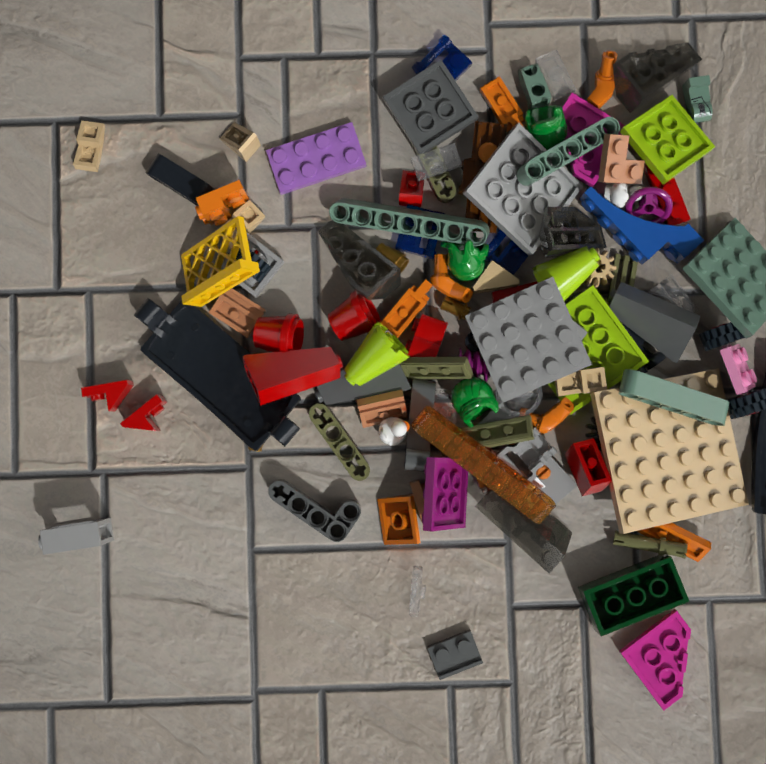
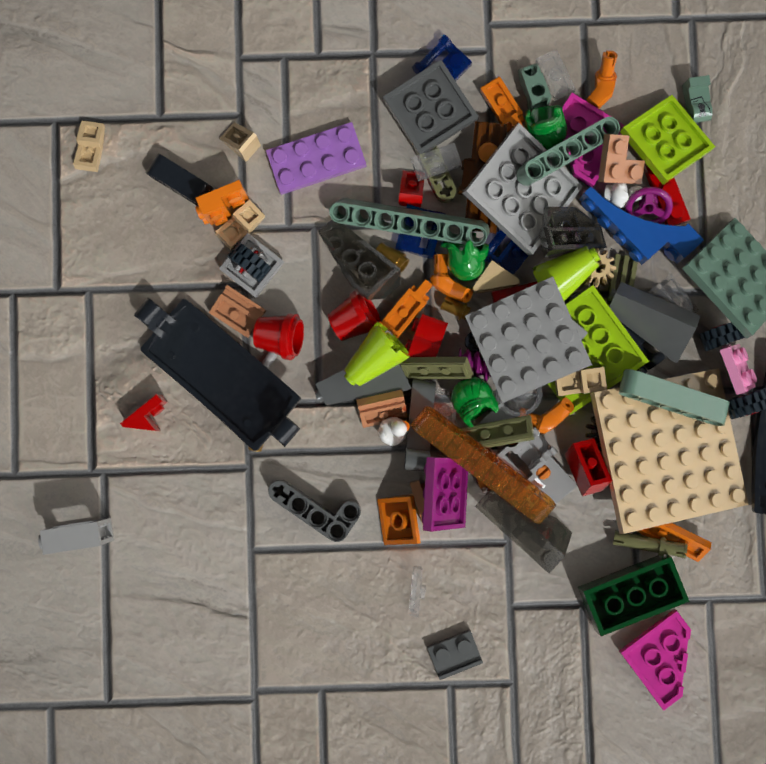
(114, 392): red slope -> none
(220, 280): yellow fence -> none
(290, 372): red slope -> none
(336, 444): olive beam -> none
(648, 73): clear smoke wedge -> none

